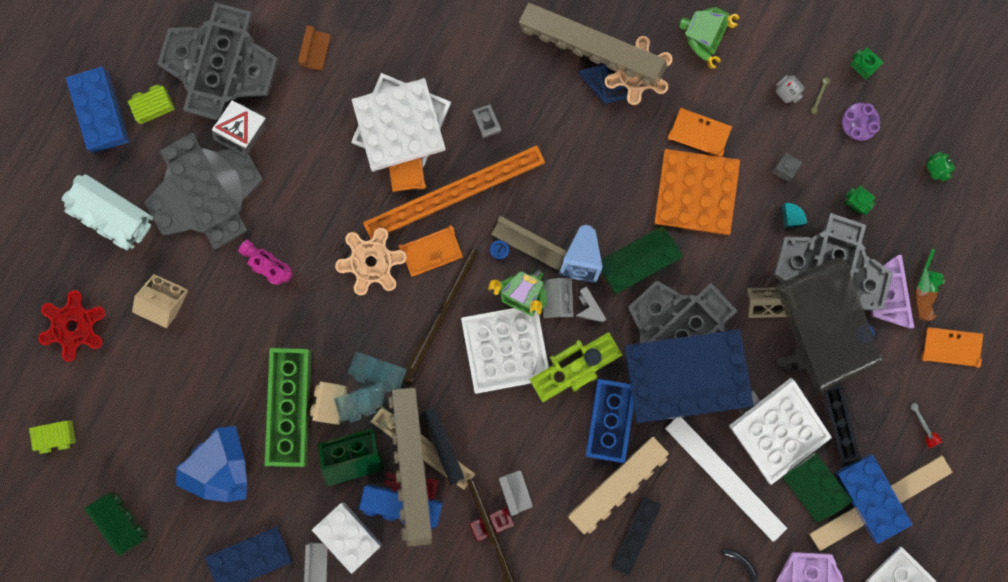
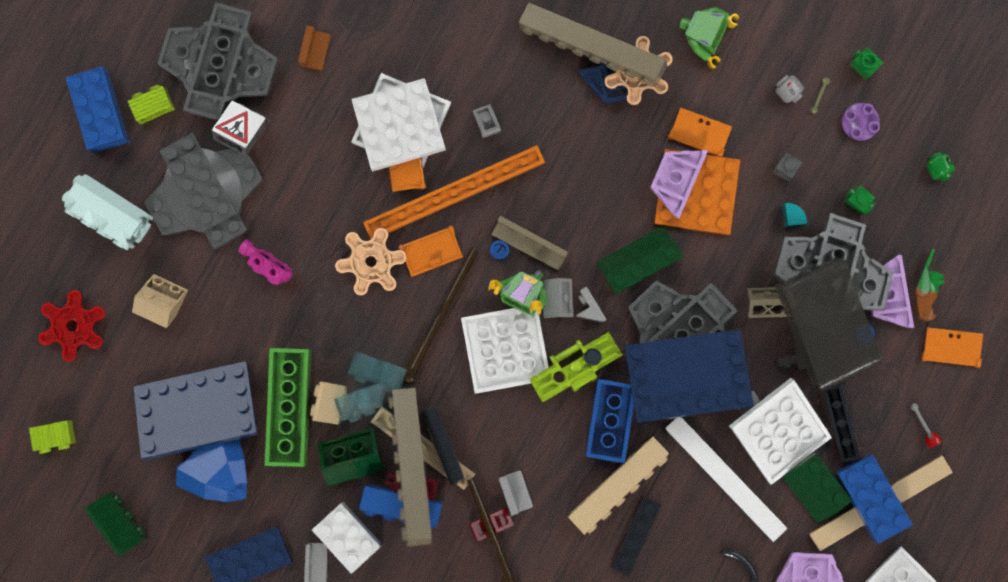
(195, 410): none -> plate
(583, 257): light blue slope -> none
(676, 178): none -> lavender wing

